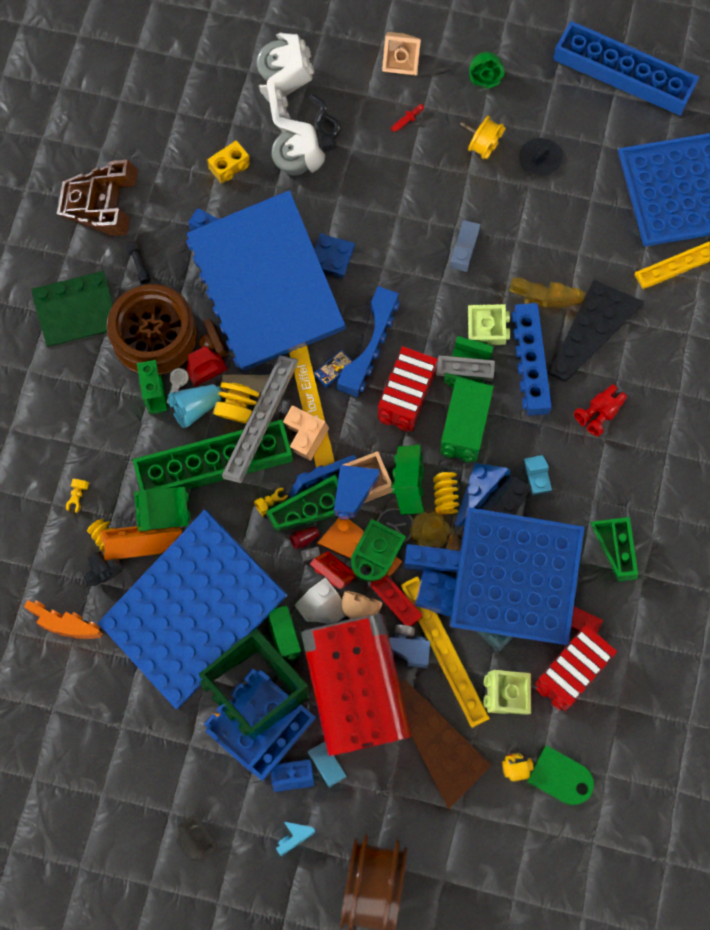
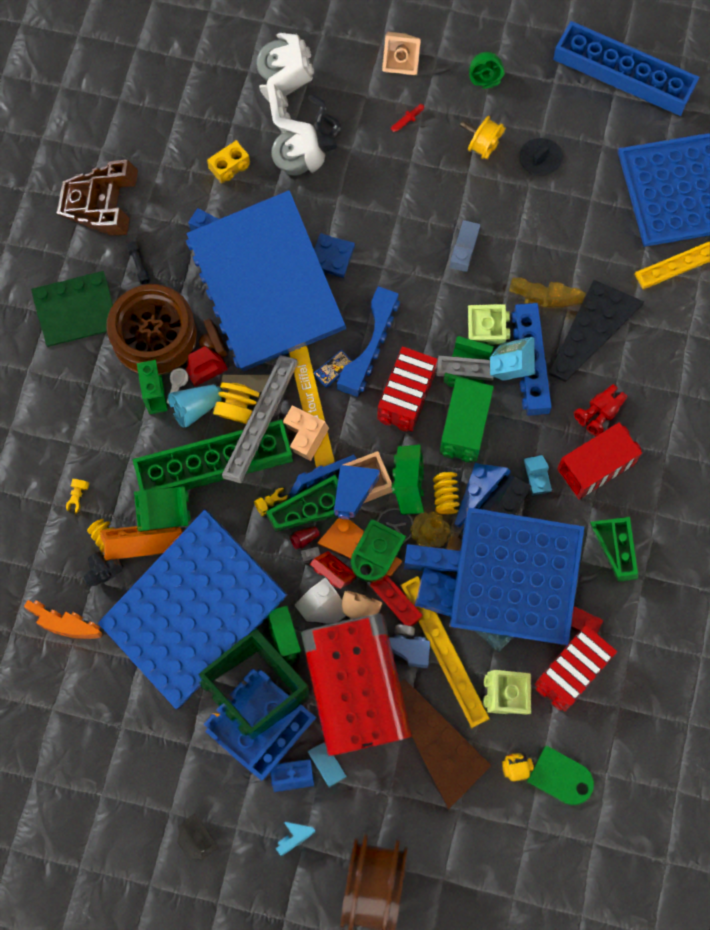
(513, 359): none -> medium azure slope
(599, 460): none -> red brick

